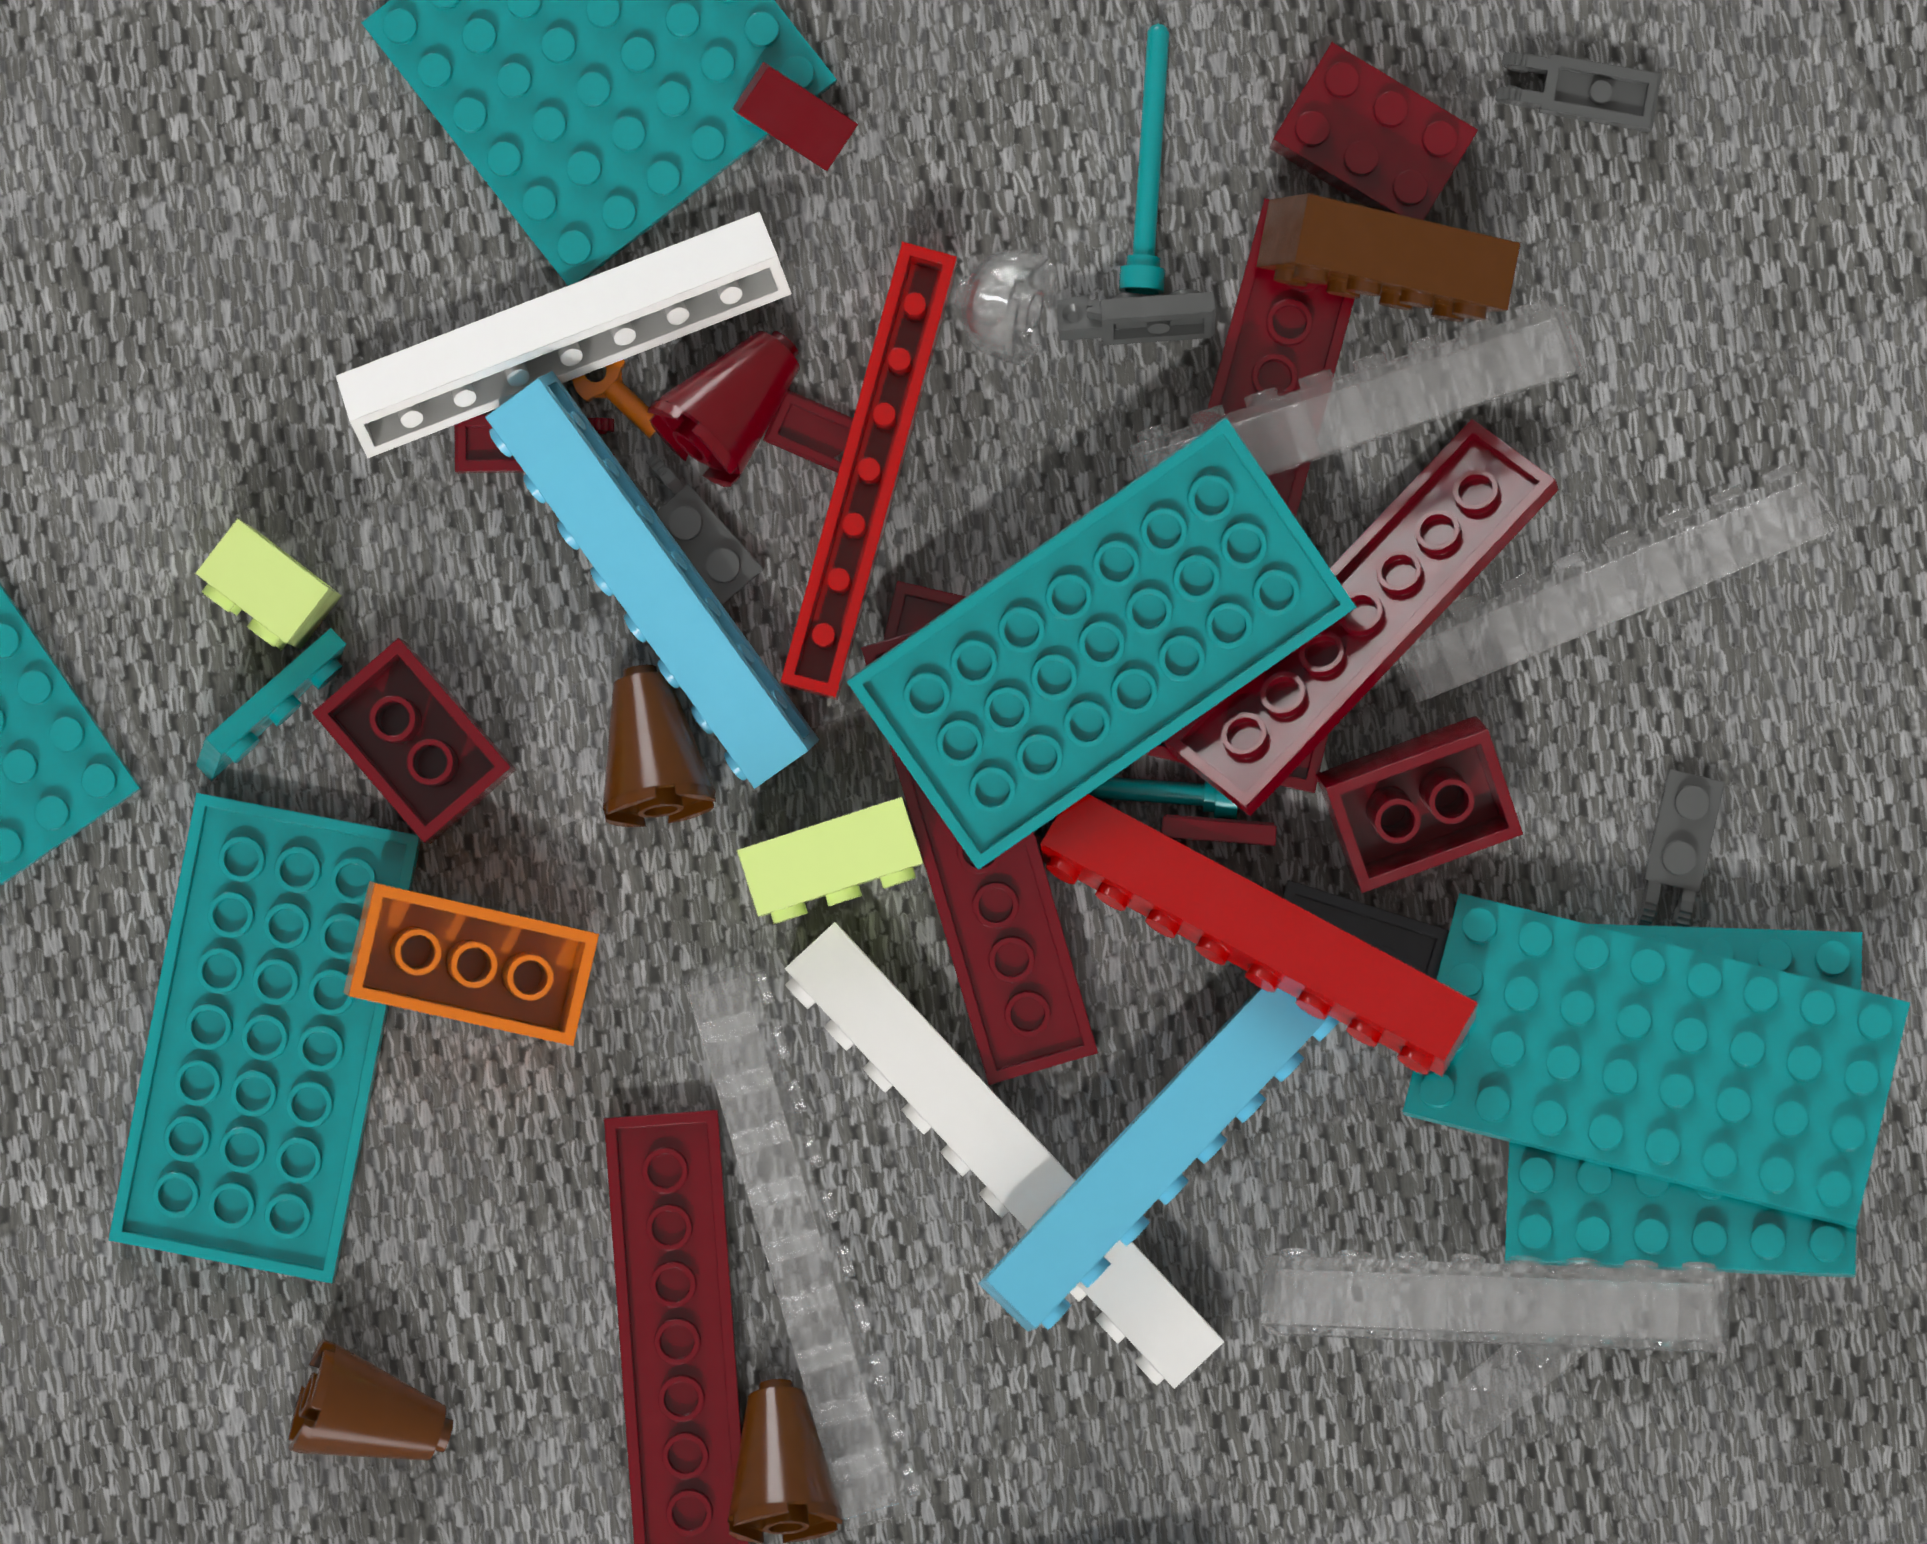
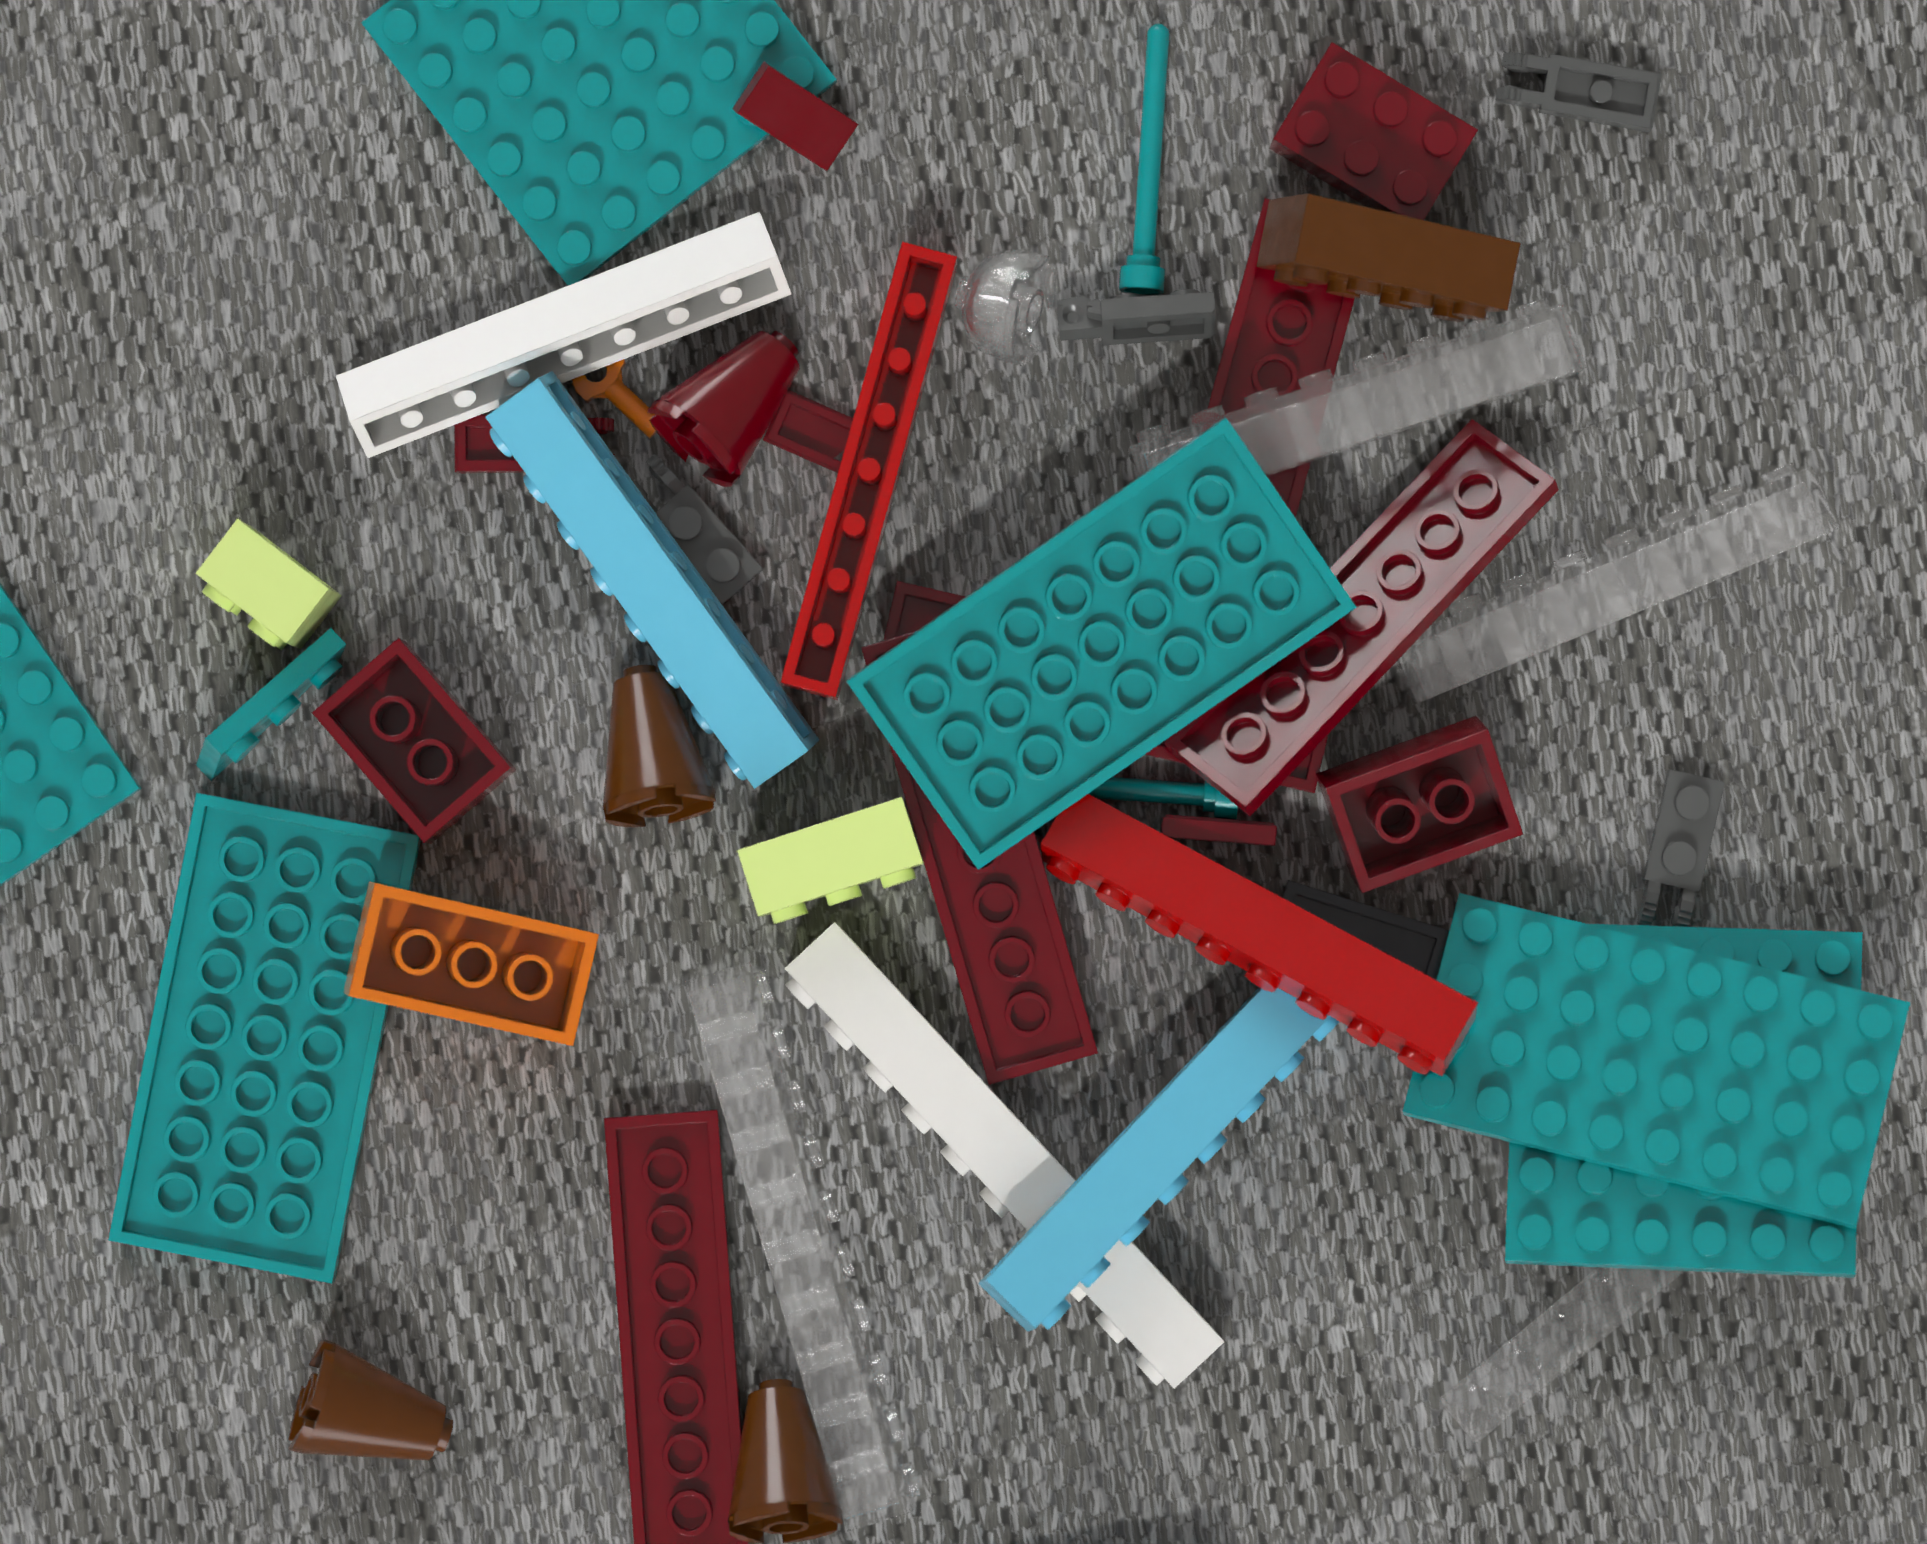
(1496, 1302): clear brick -> none

